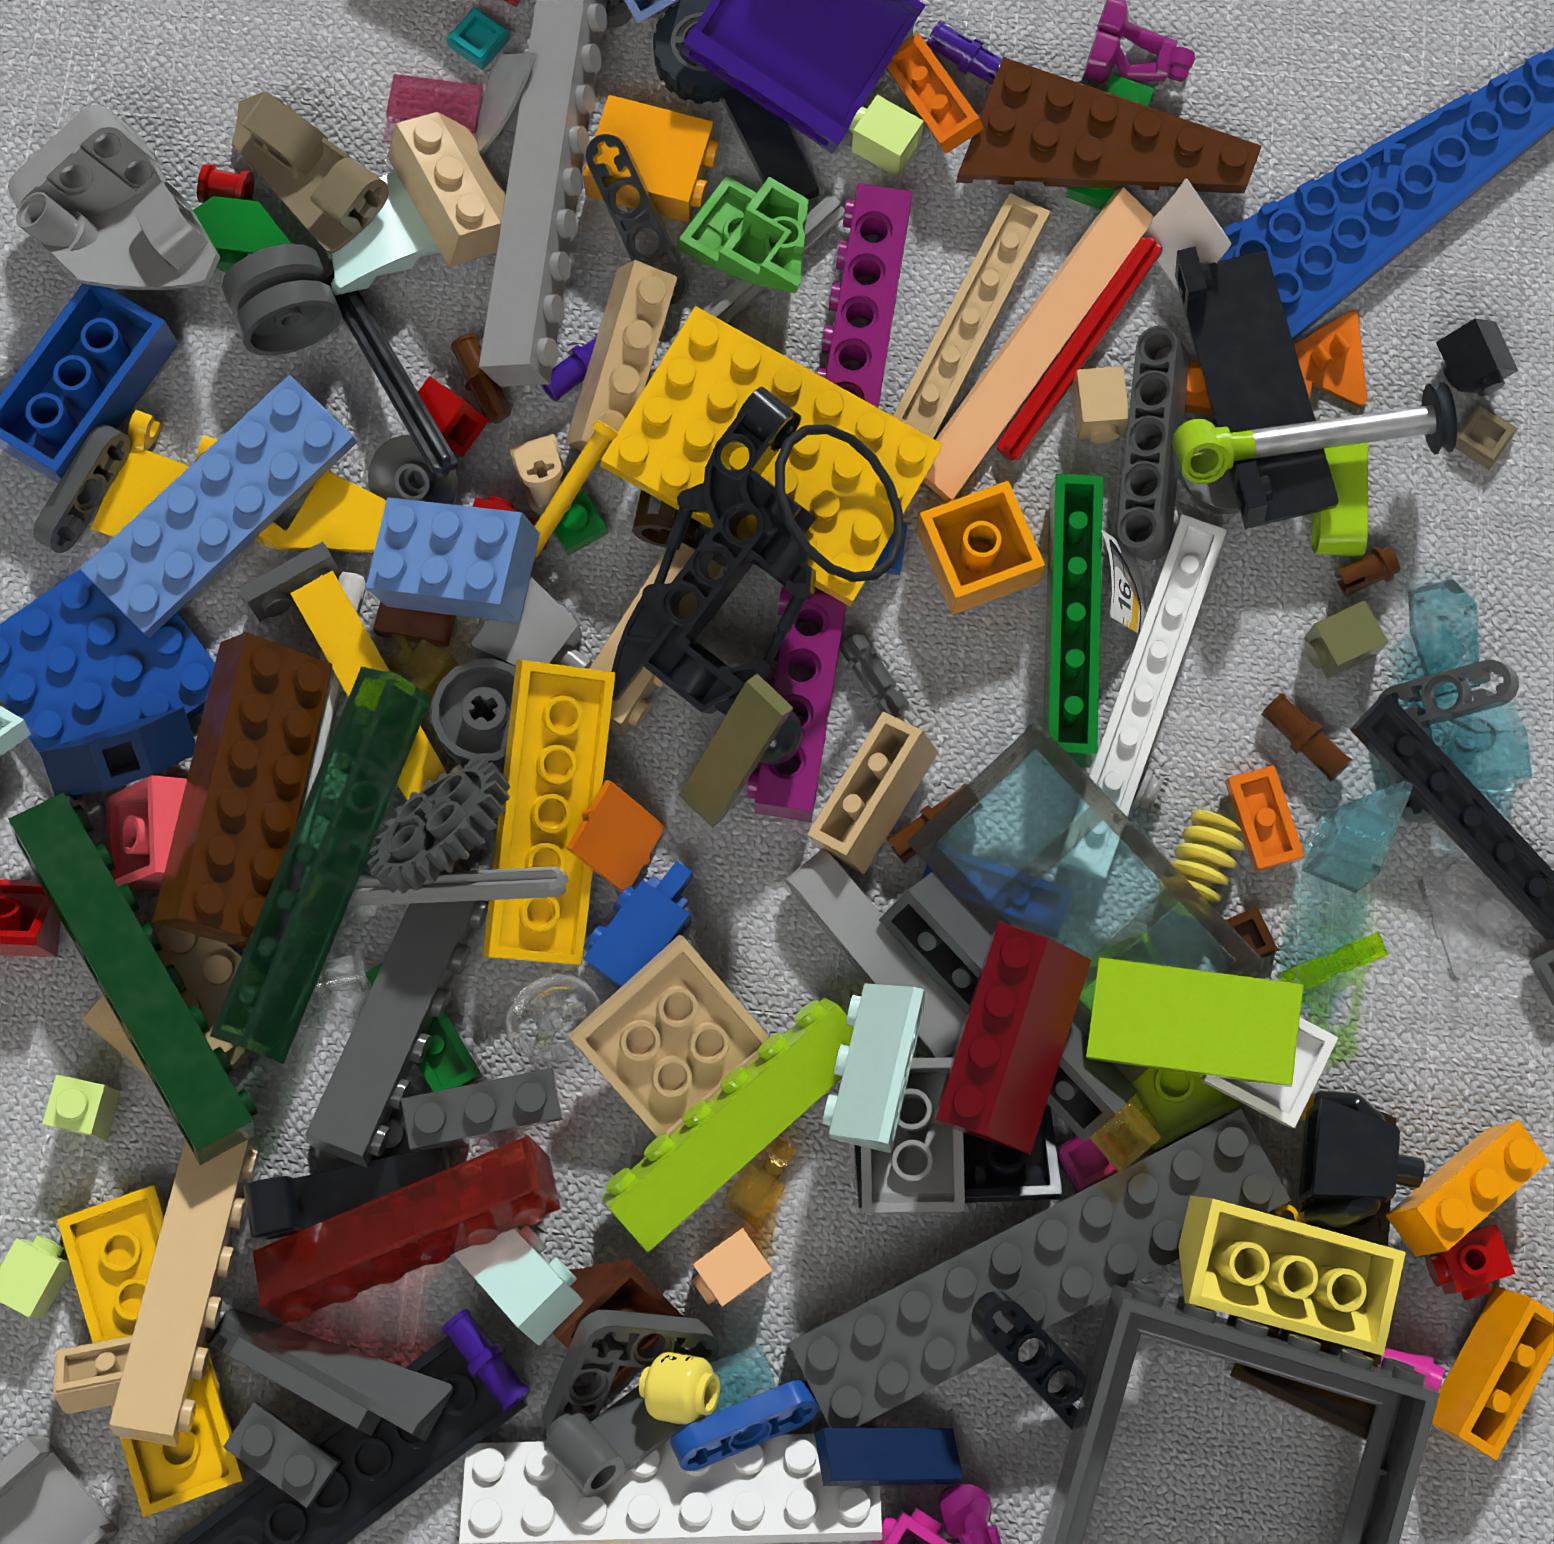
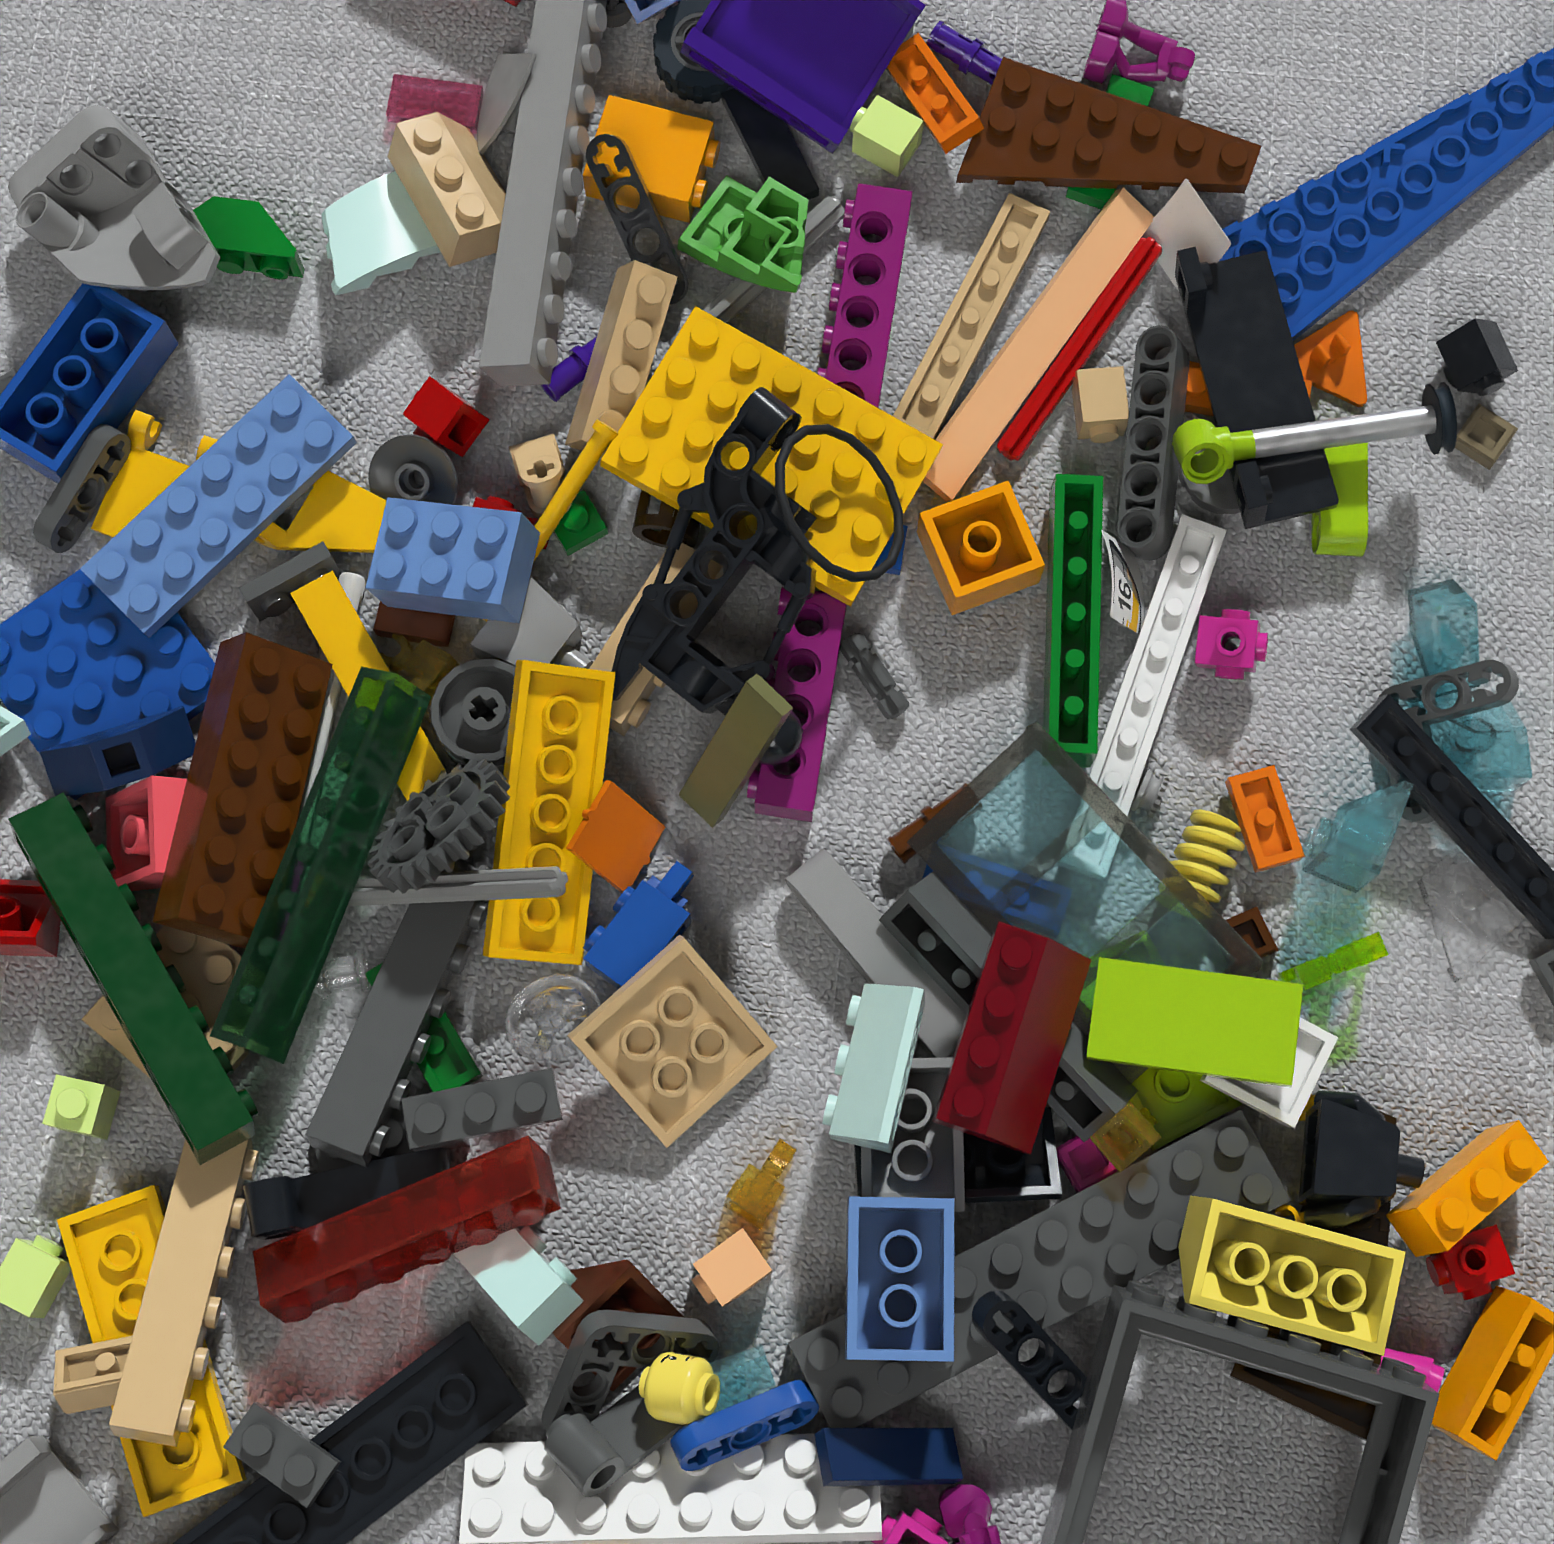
(224, 184): red bush -> none
(281, 299): dark grey wheel -> none
(307, 172): dark tan panel -> none
(332, 1376): dark grey wedge -> none
(396, 382): black axle -> none
(478, 38): teal tile -> none
(485, 390): reddish brown axle -> none
(486, 1360): dark purple pin -> none
(731, 1127): lime brick -> none
(873, 792): tan brick -> none
(899, 1279): none -> medium blue brick
(1217, 631): none -> dark pink brick
(1306, 737): reddish brown pin -> none
(1344, 640): olive brick -> none
(1368, 570): reddish brown pin -> none

